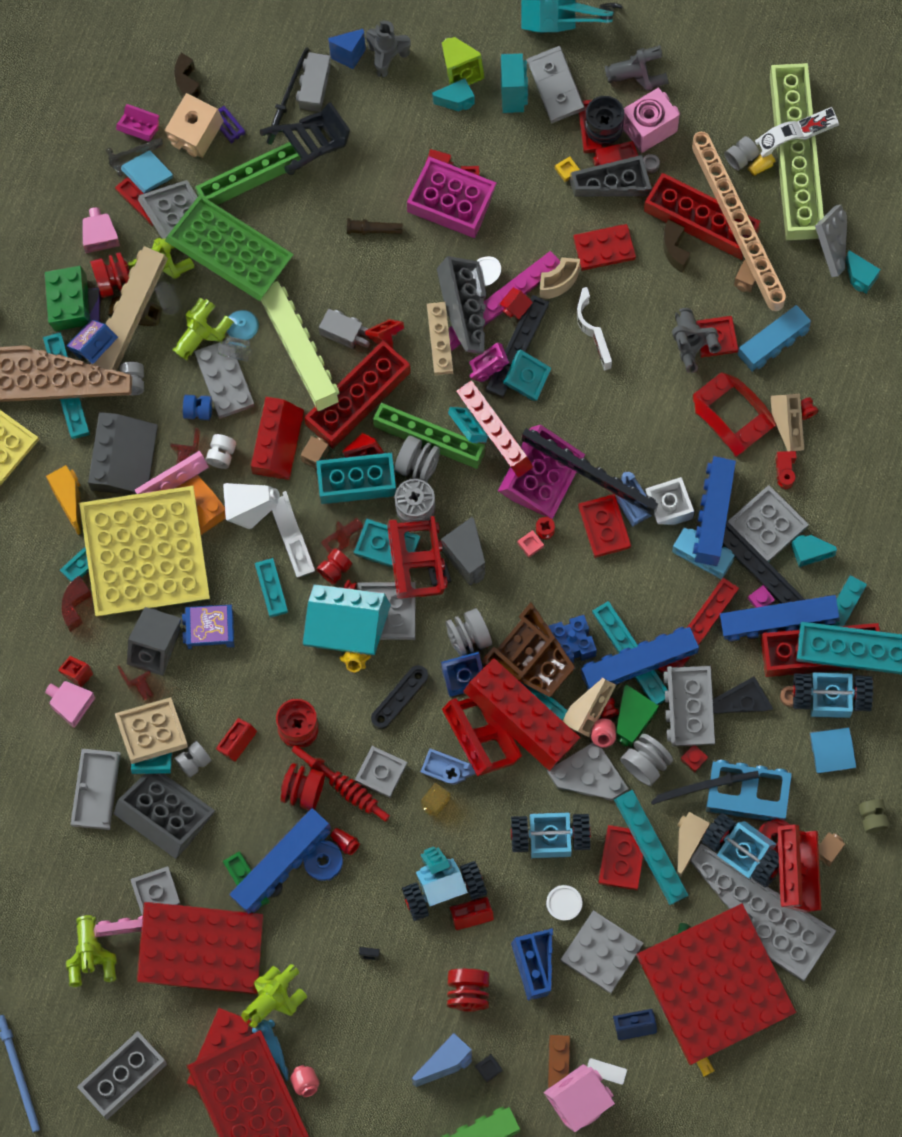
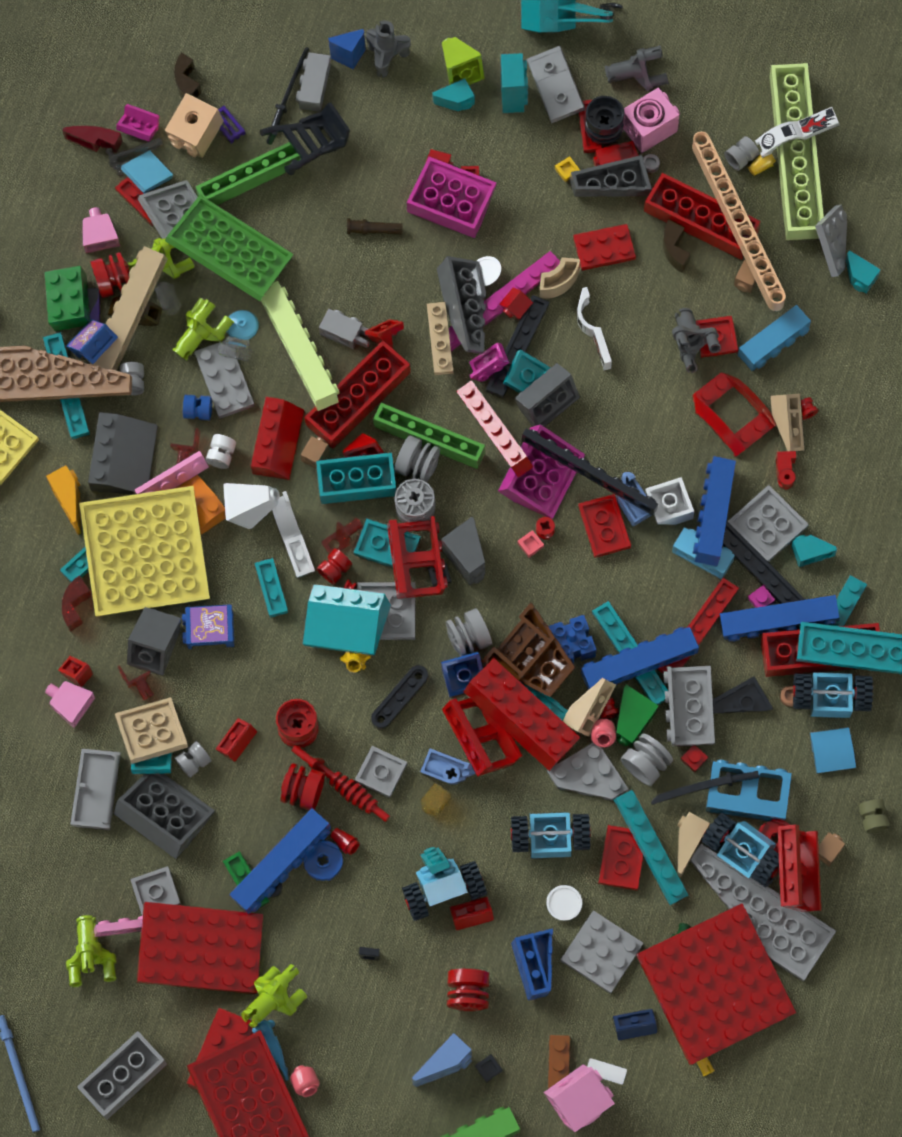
(93, 137): none -> dark red slope
(468, 424): teal plate -> none
(548, 396): none -> dark grey slope

